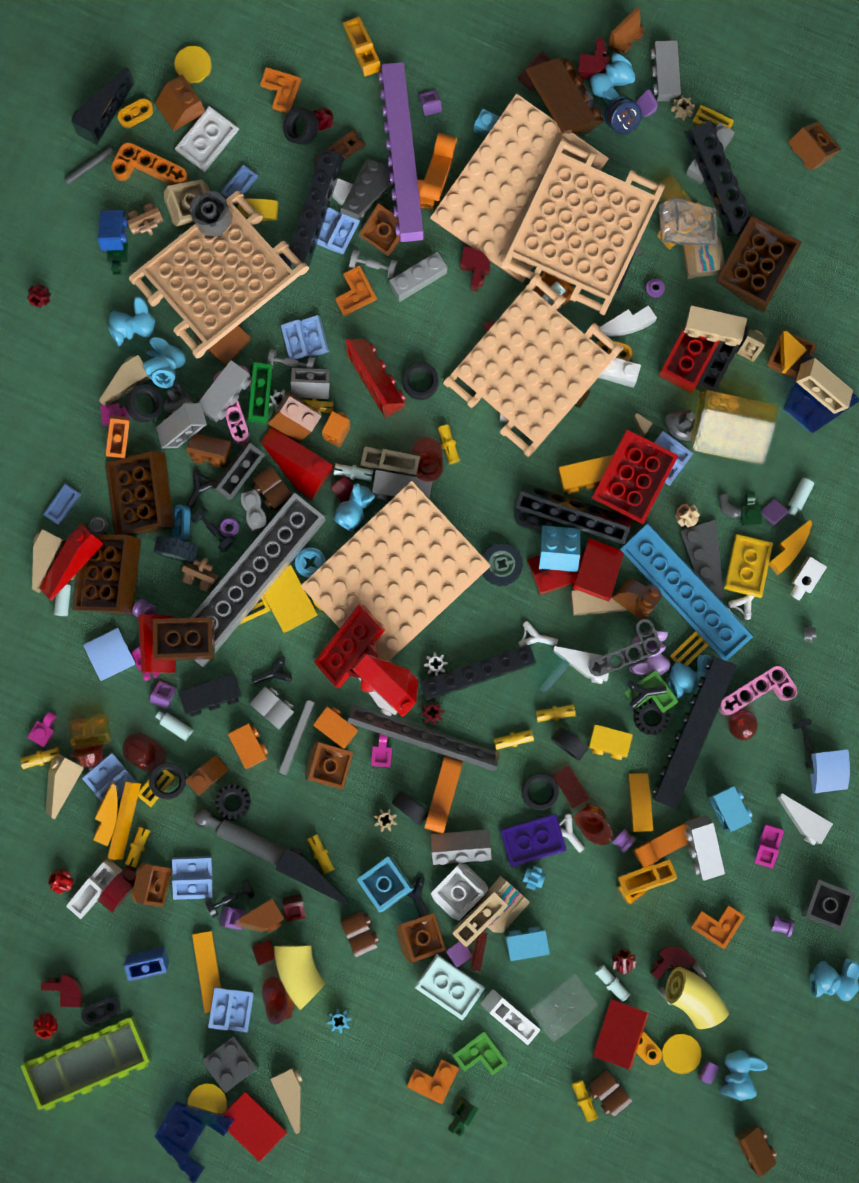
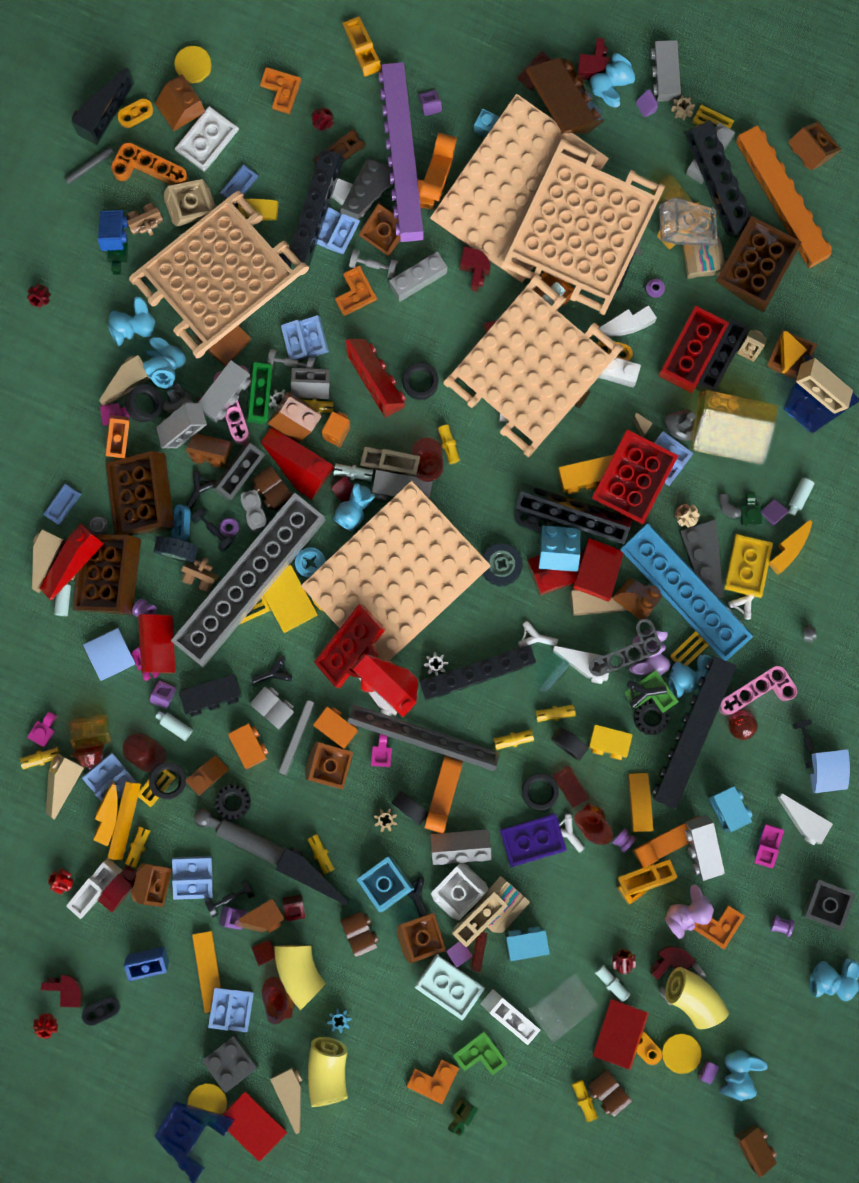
(86, 1063): clear window -> none
(183, 639): reddish brown brick -> none
(211, 213): dark grey brick -> none
(290, 122): black tyre -> none
(327, 1071): none -> light yellow brick
(437, 716): dark red gear -> none
(534, 878): medium azure gear -> none
(623, 115): dark blue head -> none
(626, 33): dark orange slope -> none
(682, 917): none -> lavender animal
(715, 325): tan brick -> none
(783, 196): none -> orange brick
(813, 571): white torso -> none

